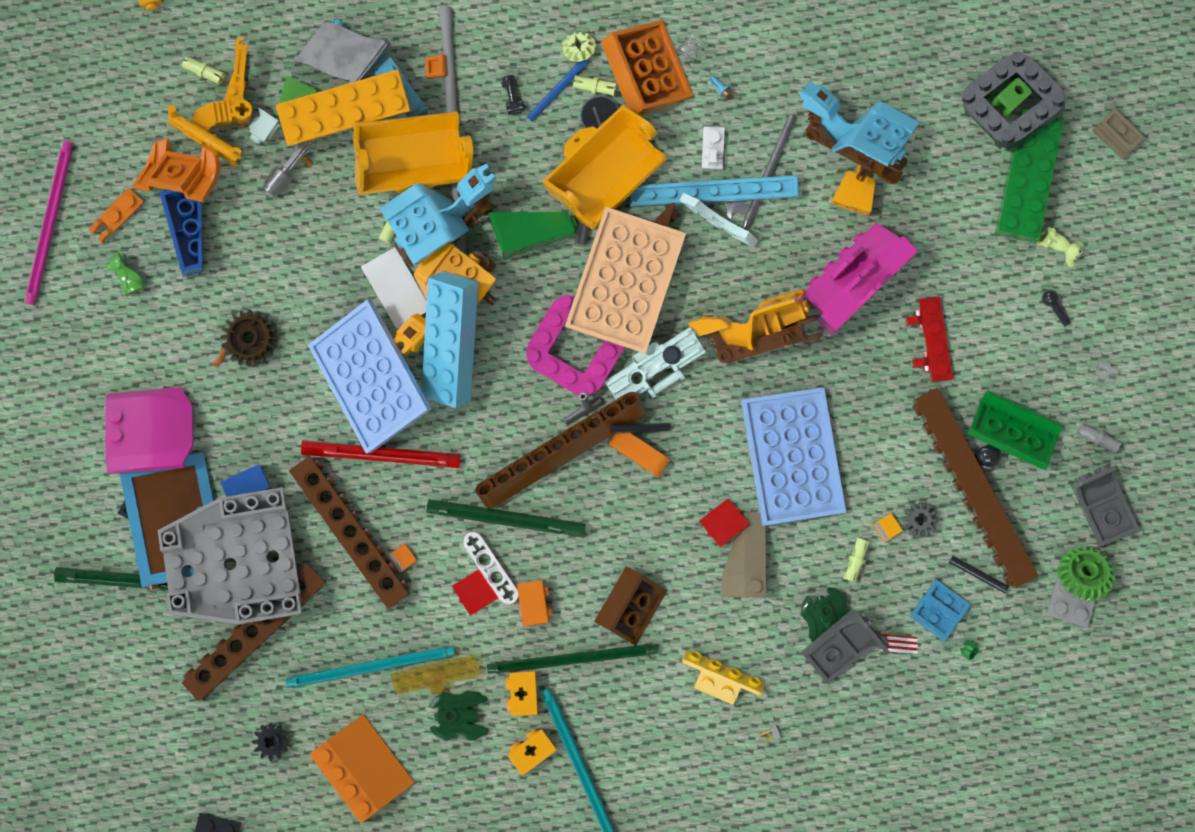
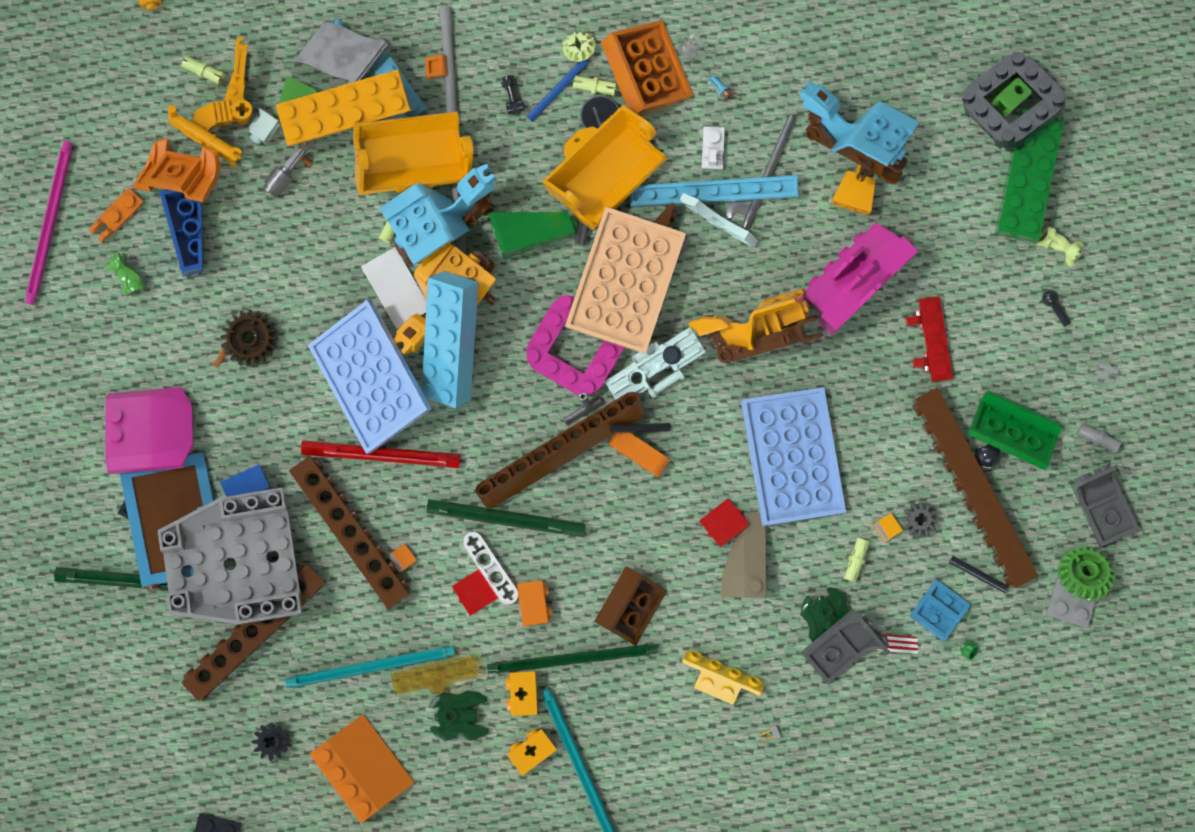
(1118, 133): dark tan plate -> none

